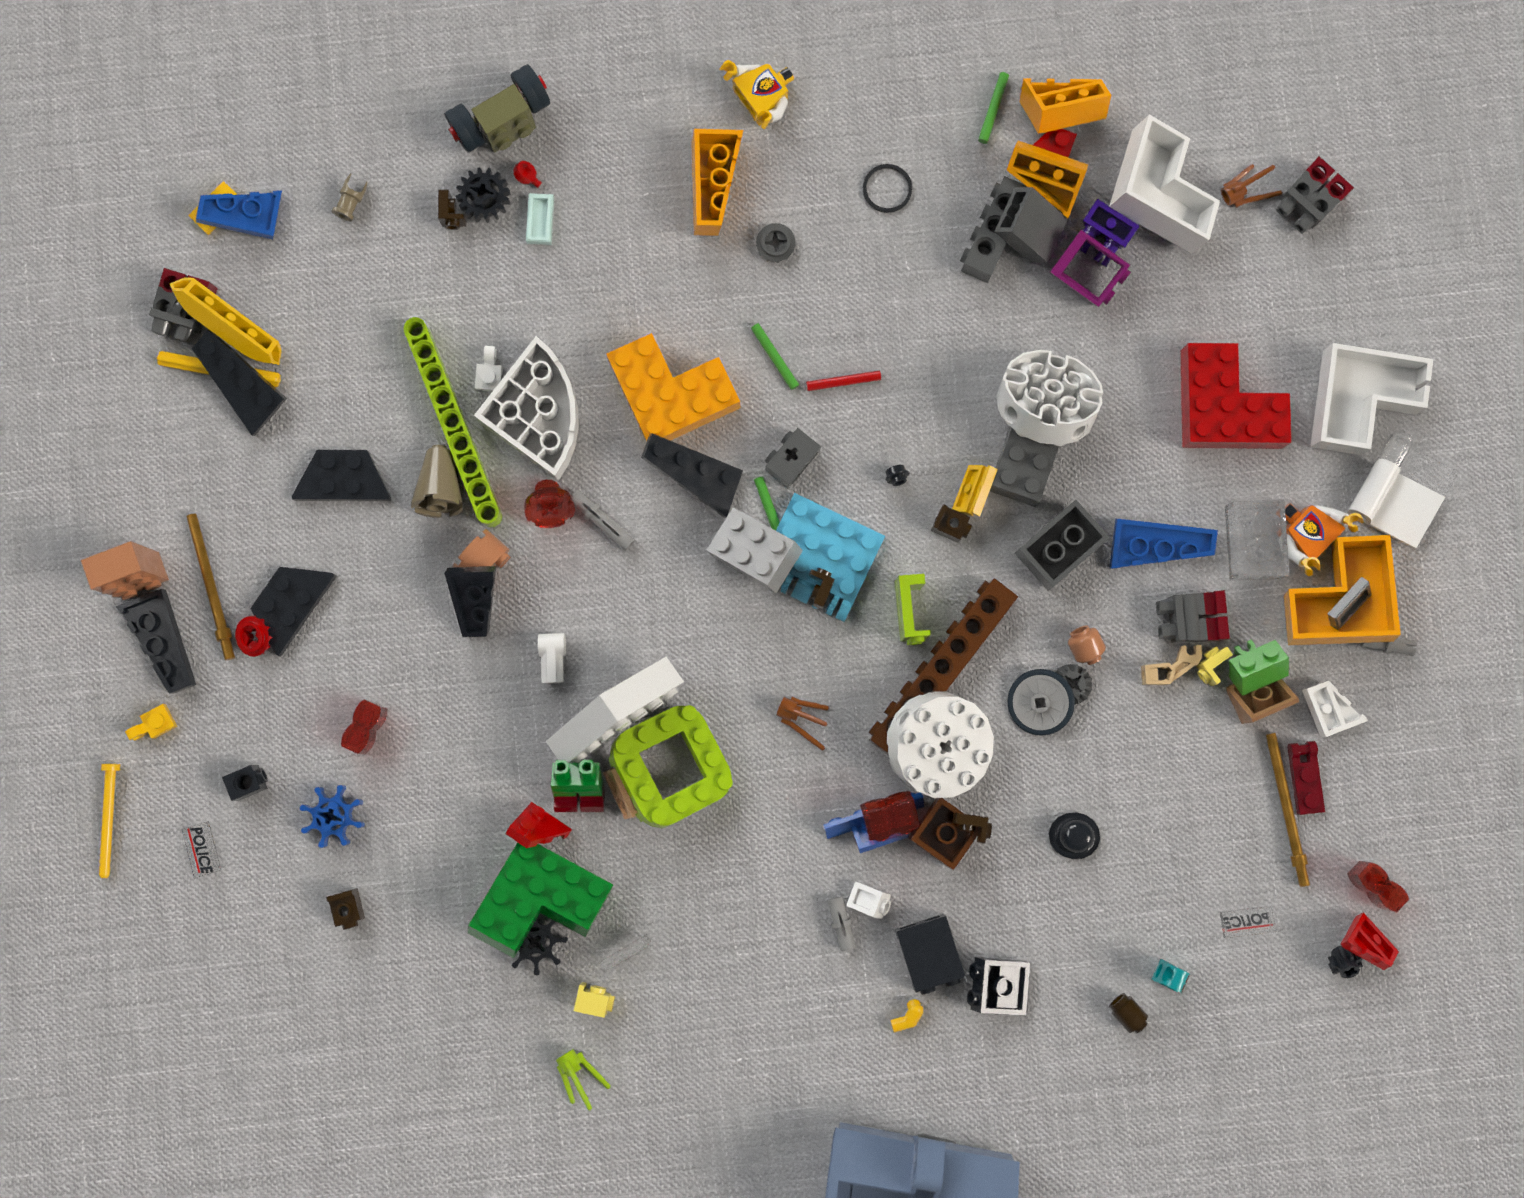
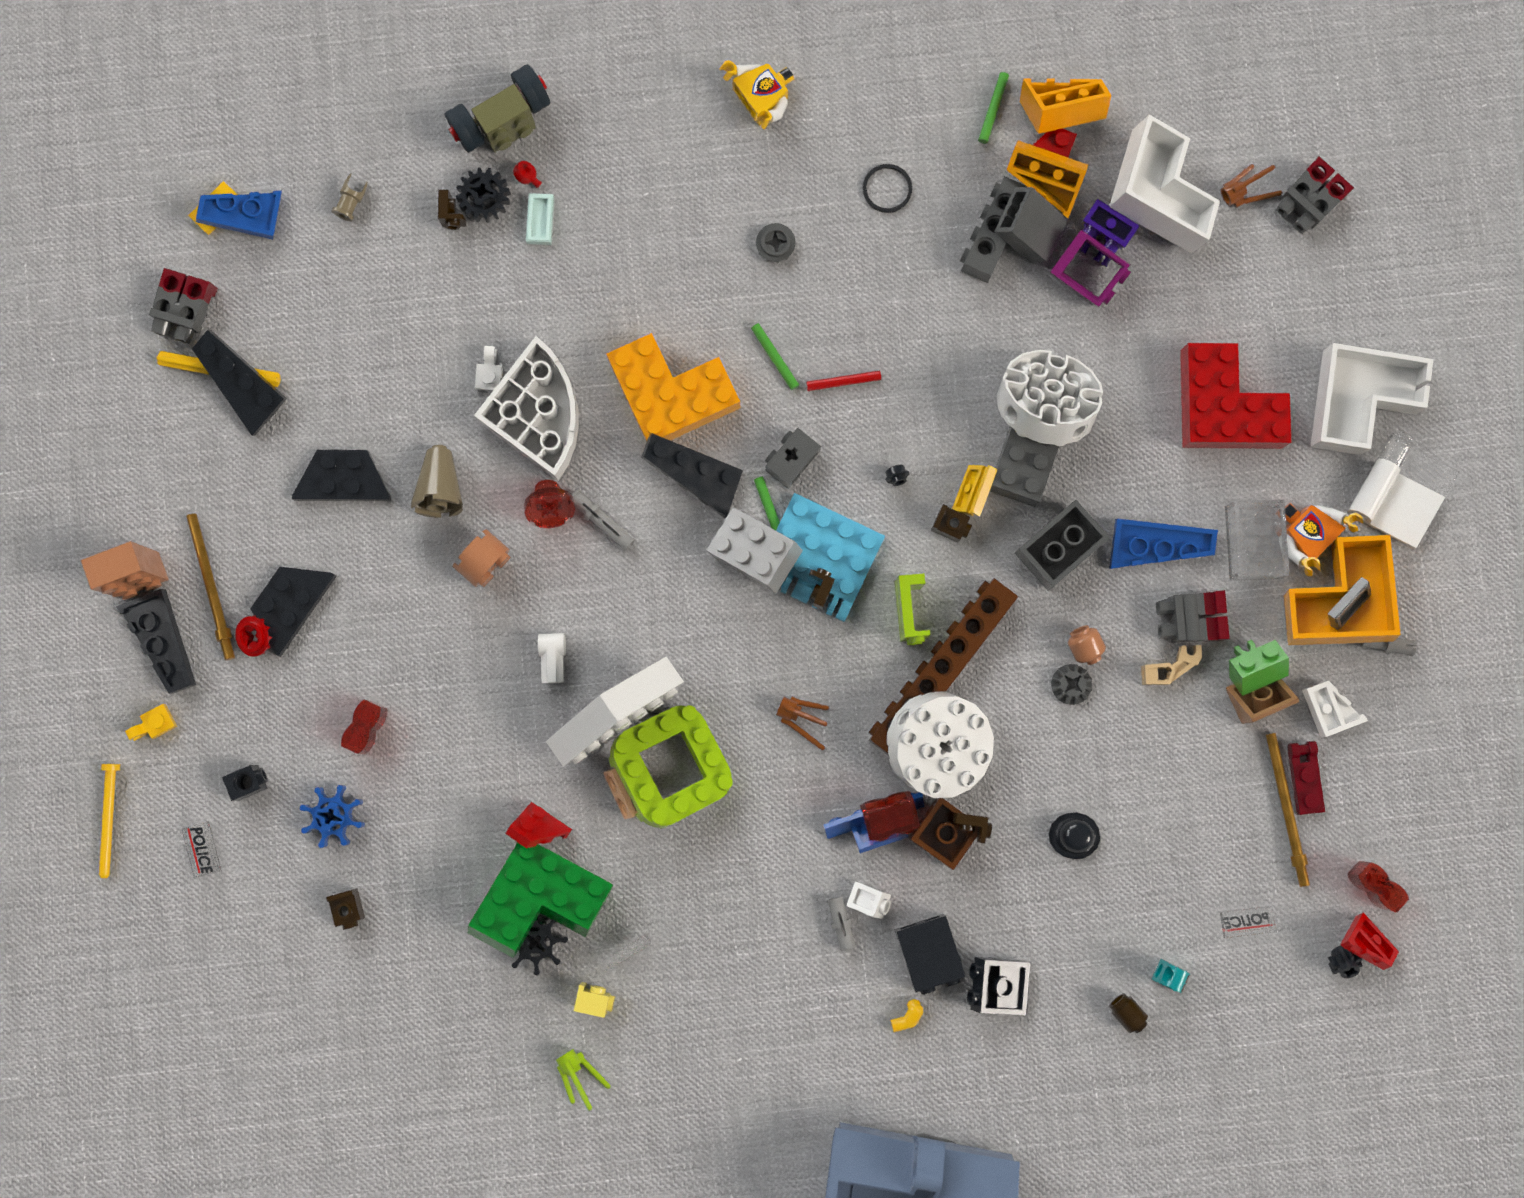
(226, 321): yellow brick -> none
(445, 413): lime beam -> none
(472, 597): black wing -> none
(576, 780): green hips -> none
(712, 174): light orange wedge -> none
(1058, 702): light grey wheel -> none
(1213, 658): light yellow bracket -> none

